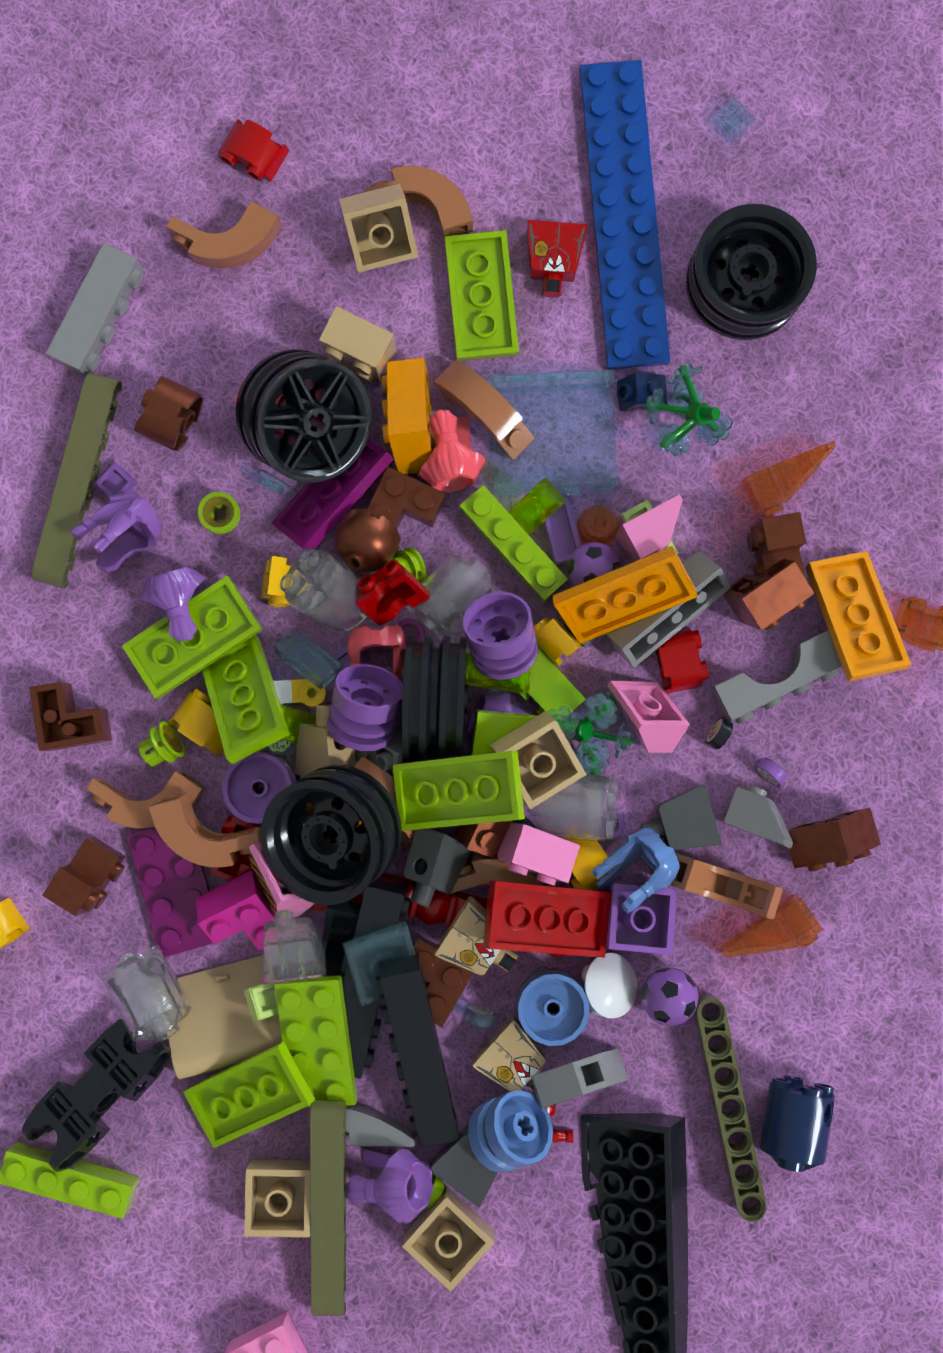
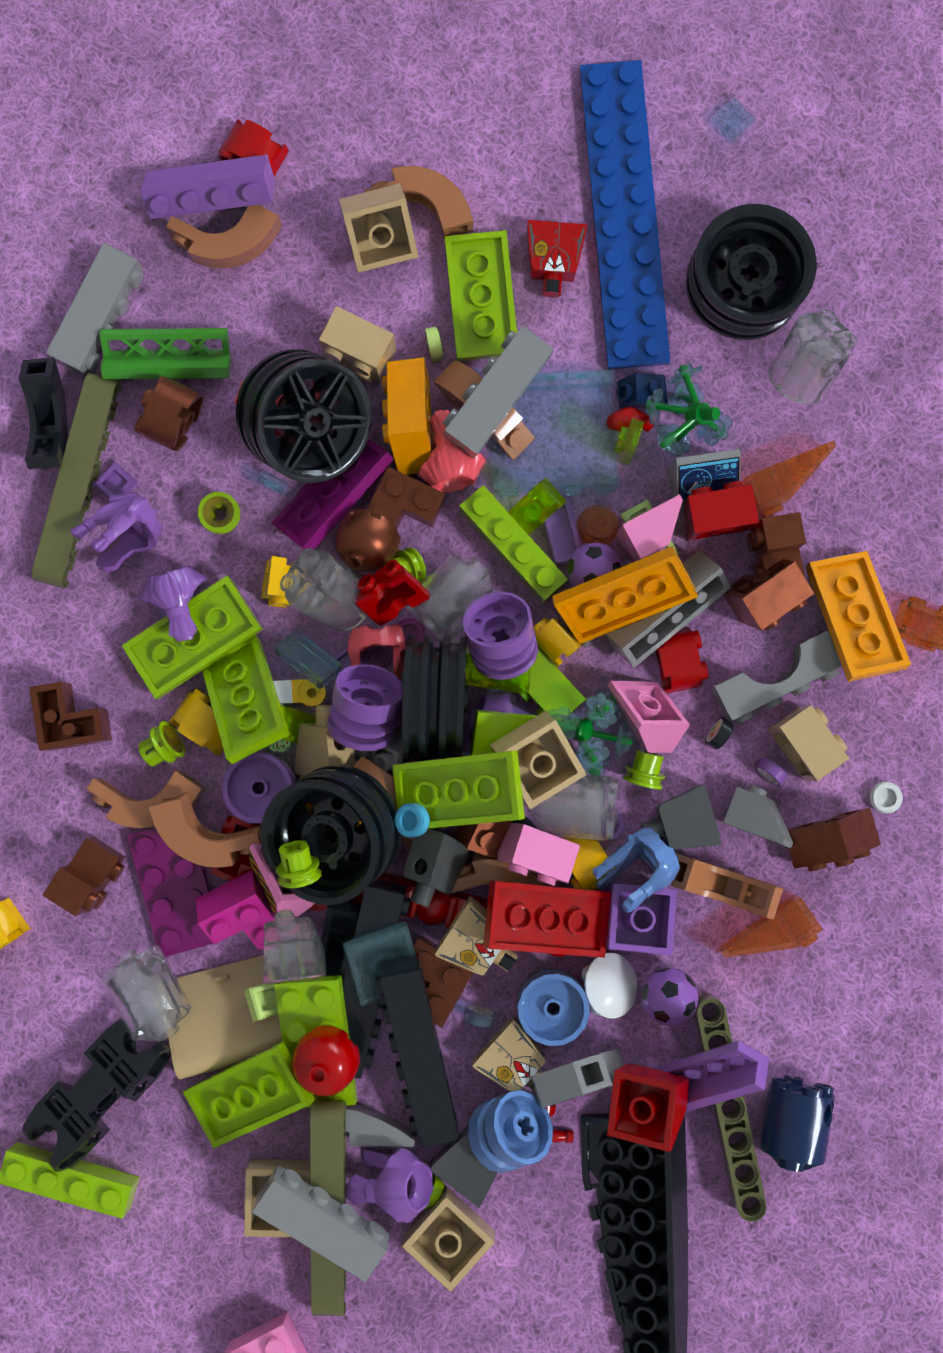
(46, 411): none -> black arch
(167, 359): none -> bright green fence
(208, 187): none -> medium lavender brick
(297, 865): none -> lime piece
(321, 1223): none -> light grey brick
(325, 1061): none -> red cylinder
(412, 820): none -> medium azure tile
(434, 344): none -> yellowish green tile
(497, 392): none -> light grey brick
(623, 417): none -> red arm
(628, 441): none -> clear neon green plate
(645, 770): none -> lime piece
(647, 1106): none -> red slope
(704, 471): none -> slope
(720, 511): none -> red slope
(721, 1074): none -> medium lavender fence
(809, 742): none -> tan brick
(811, 357): none -> clear cylinder
(885, 797): none -> white tile

